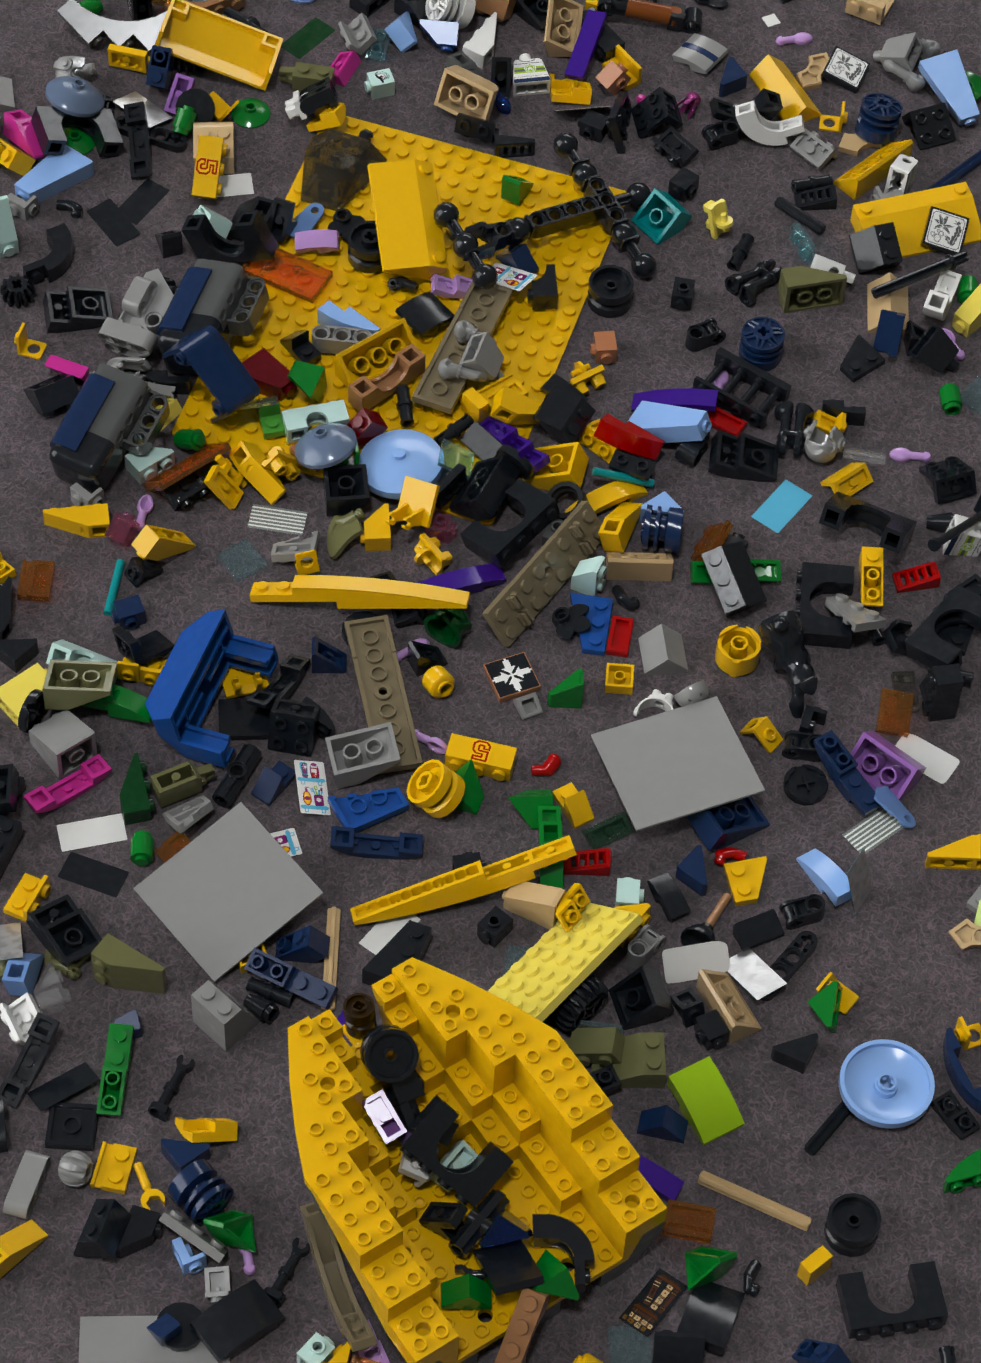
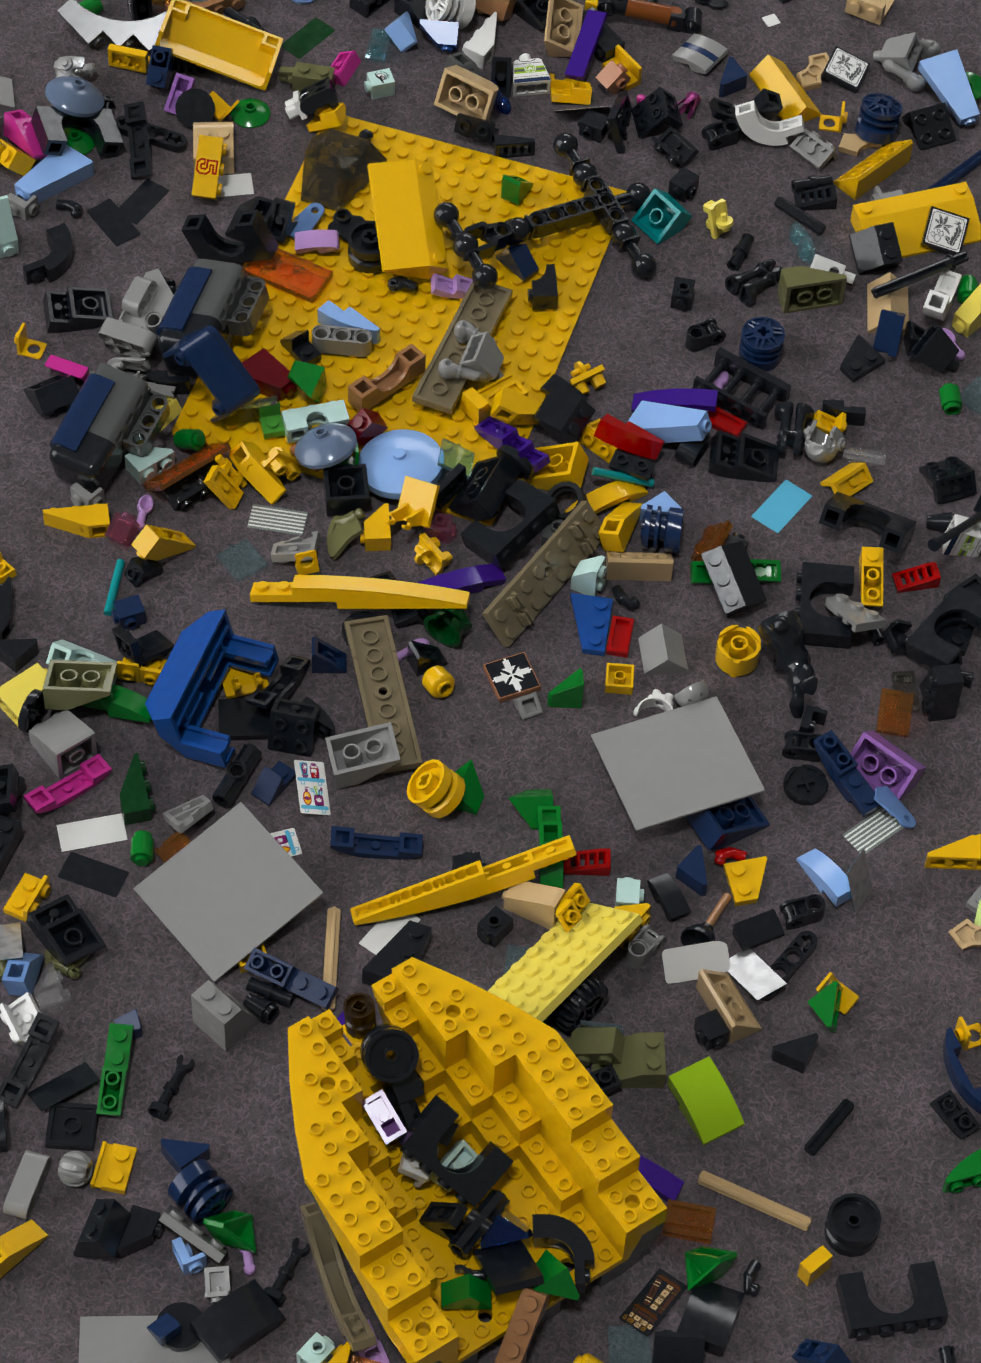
(17, 290): black gear -> none
(36, 580): clear orange plate -> none
(126, 968): olive slope -> none
(149, 1194): yellow piece -> none
(154, 114): flat silver sticker -> none
(170, 243): black slope -> none
(180, 782): olive hinge -> none
(184, 120): green brick -> none
(207, 1129): yellow slope -> none
(220, 223): light aqua slope -> none
(303, 946): dark blue slope -> none
(358, 34): light grey bracket -> none
(368, 809): blue wing -> none
(373, 353): yellow slope -> none
(404, 406): black pin -> none
(425, 314): black slope -> none
(433, 743): lavender piece -> none
(454, 429): black pin -> none
(480, 442): black slope -> none
(488, 757): yellow brick -> none
(513, 277): sticker -> none
(548, 768): red arm -> none
(571, 620): black plate -> none
(574, 805): yellow slope -> none
(604, 347): nougat brick -> none
(607, 830): clear green slope -> none
(610, 291): black wheel -> none
(641, 998): black slope -> none
(663, 1124): dark blue slope -> none
(688, 1005): black bracket -> none
(764, 731): yellow bracket -> none
(800, 39): lavender piece -> none
(886, 1083): light blue dish -> none
(902, 169): white torso -> none
(904, 455): lavender piece -> none
(937, 762): white sticker -> none

